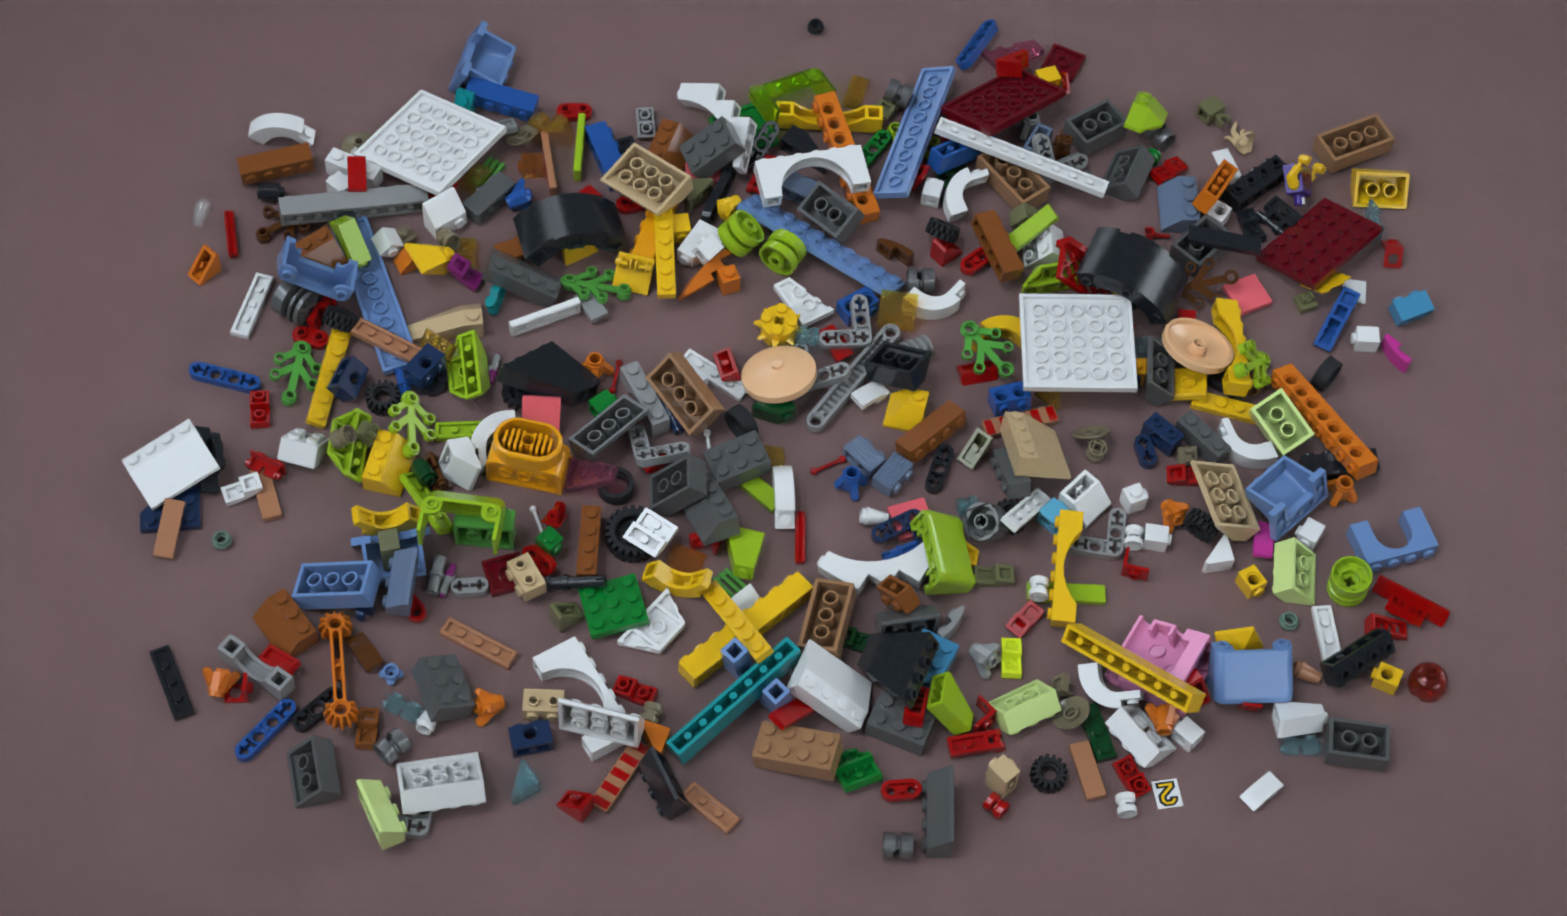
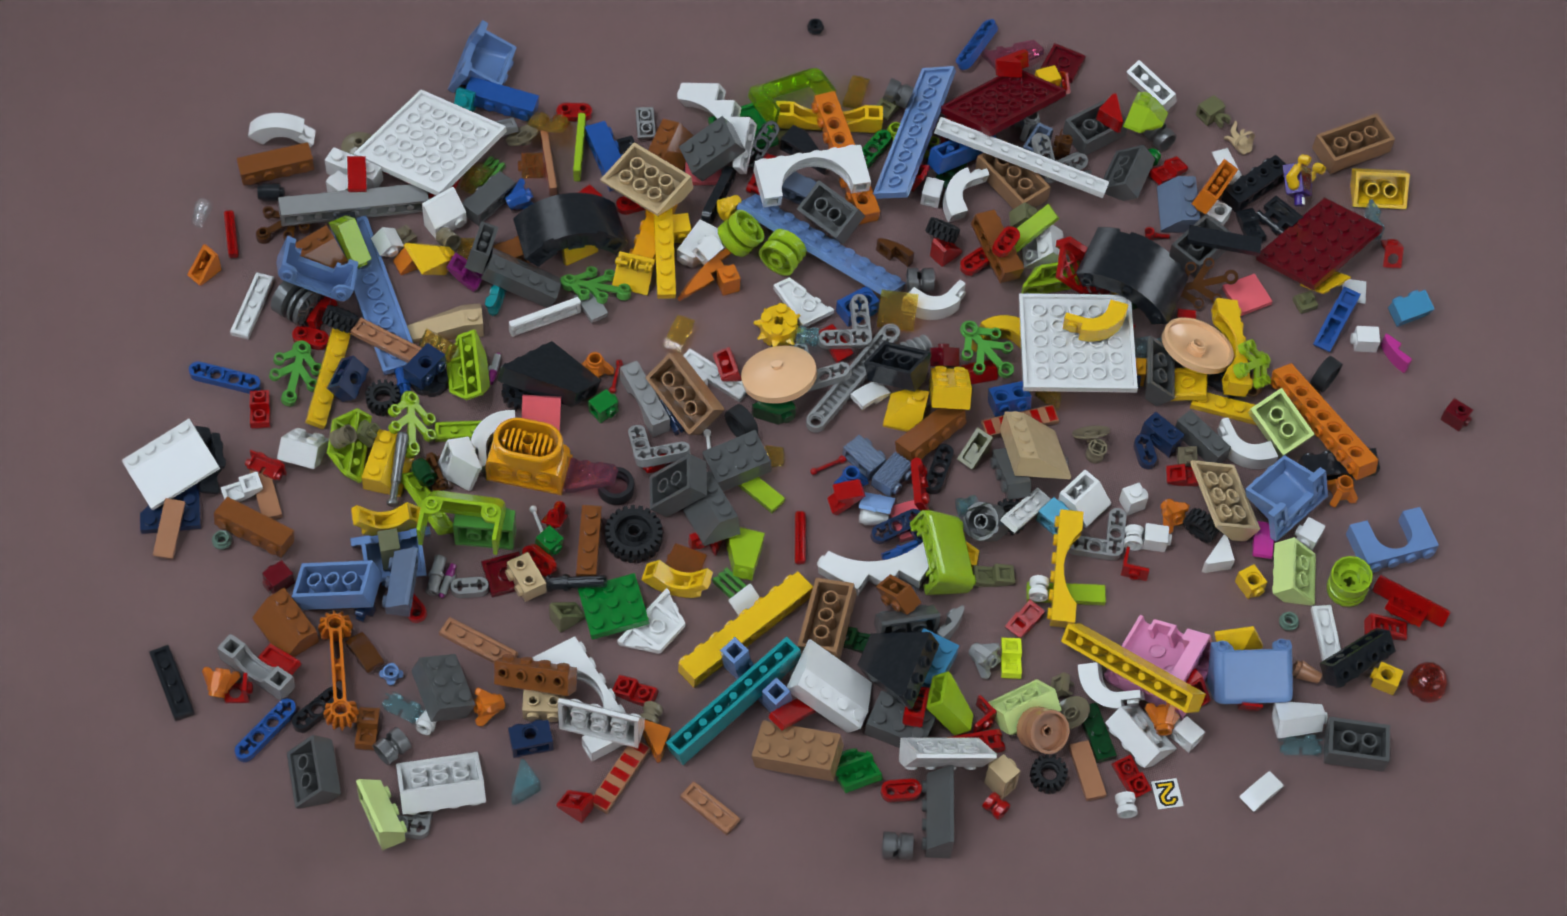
(253, 527): none -> dark orange brick
(277, 577): none -> dark red brick
(398, 462): none -> flat silver piece
(481, 247): none -> dark grey brick
(535, 675): none -> dark orange brick
(606, 427): dark grey slope -> none
(650, 532): white slope -> none
(663, 784): black slope -> none
(678, 333): none -> clear yellow slope
(701, 189): olive slope -> none
(737, 622): yellow plate -> none
(783, 497): white arch -> none
(845, 495): none -> red slope
(877, 503): none -> light blue piece
(920, 483): none -> red plate
(944, 356): none -> dark red brick
(944, 752): none -> white slope
(950, 388): none -> yellow brick
(1004, 242): none -> red plate
(1043, 730): none -> nougat wheel
(1097, 328): none -> yellow arch
(1110, 114): none -> red slope
(1148, 82): none -> white brick
(1457, 415): none -> dark red brick

